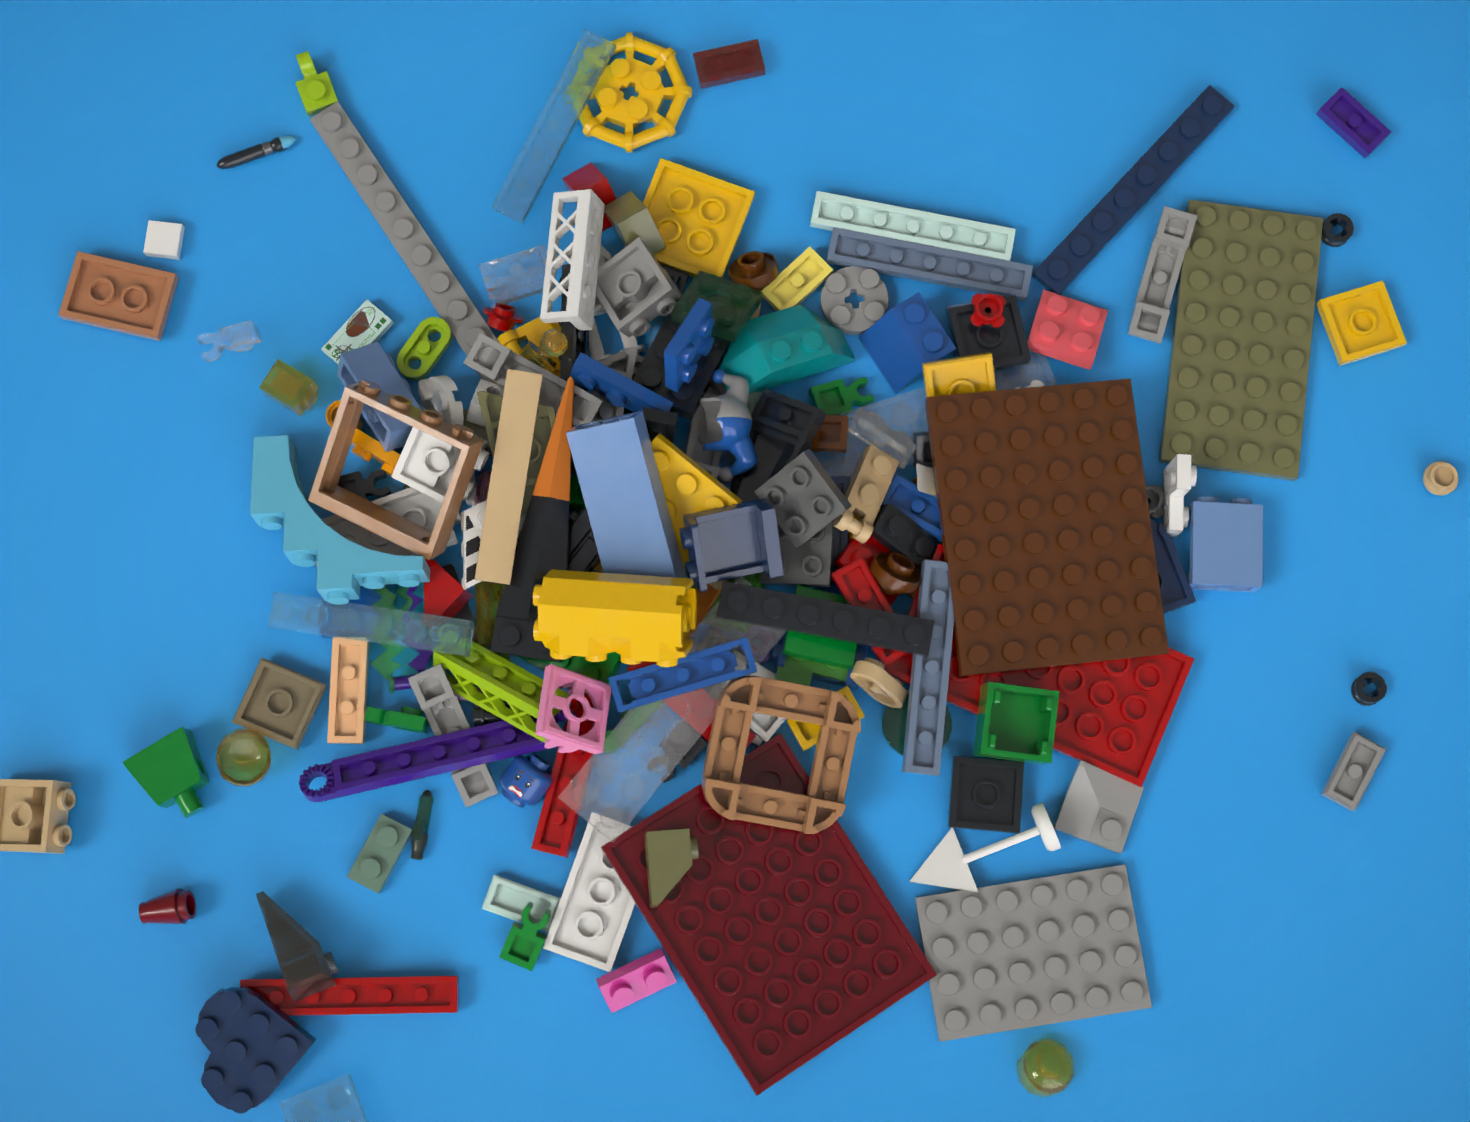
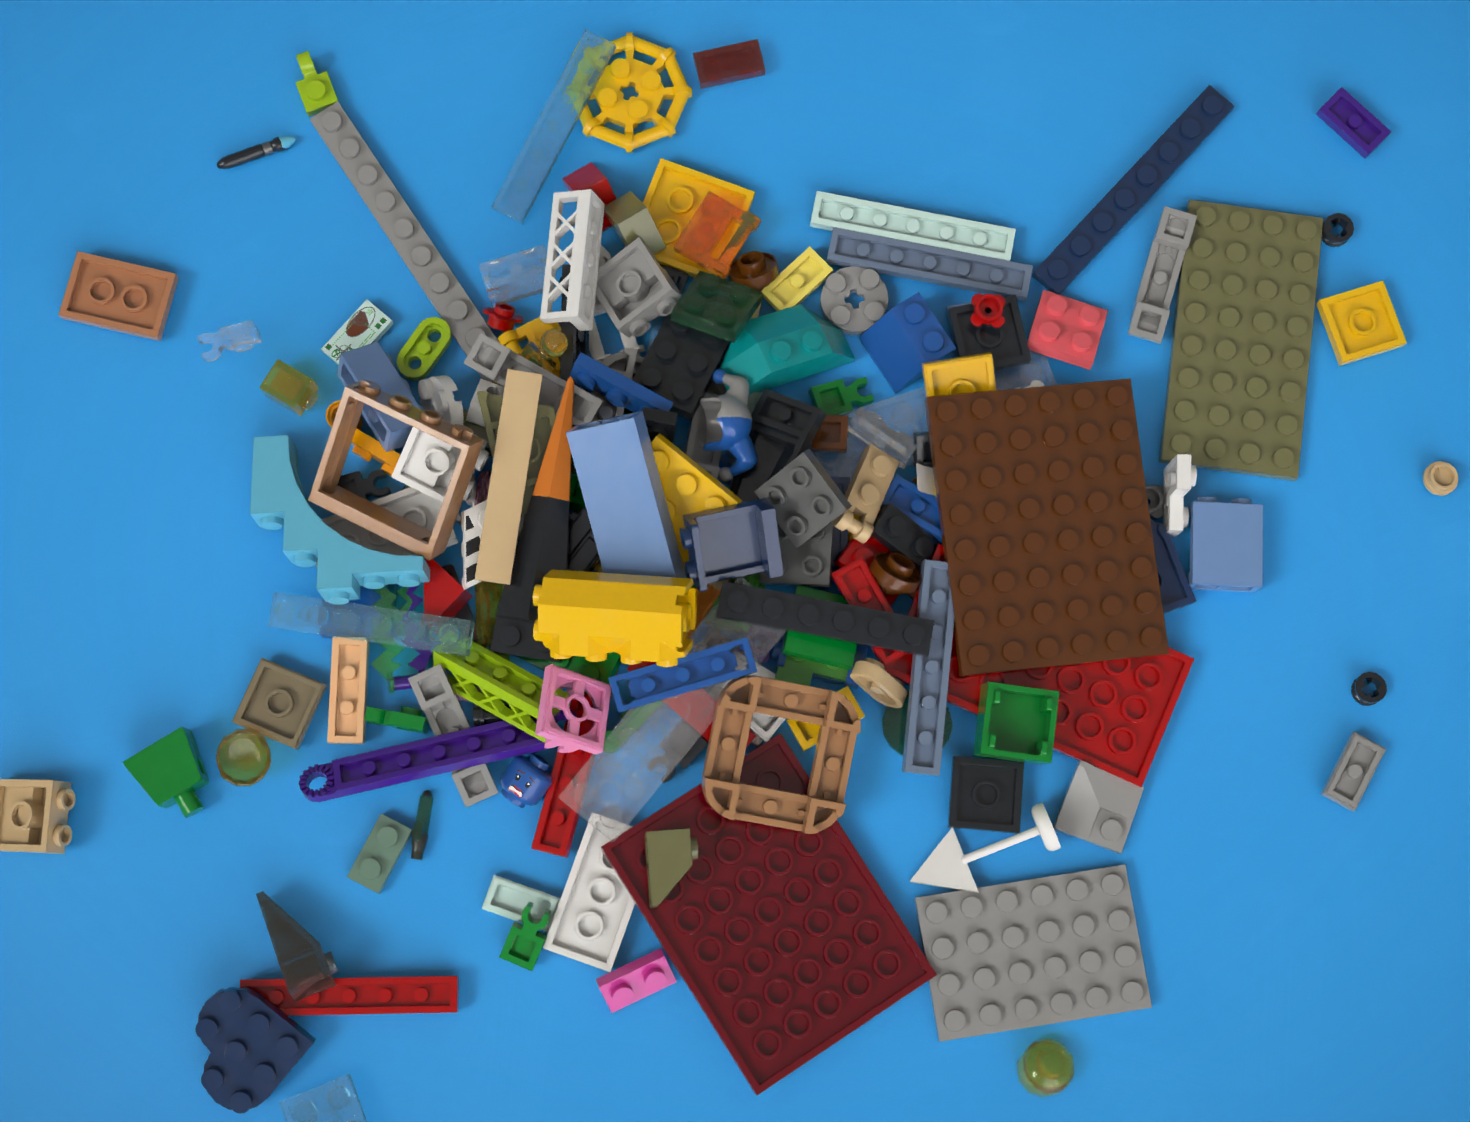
(164, 240): white tile -> none
(170, 908): dark red cone -> none
(688, 344): blue plate -> none
(708, 228): none -> clear orange plate

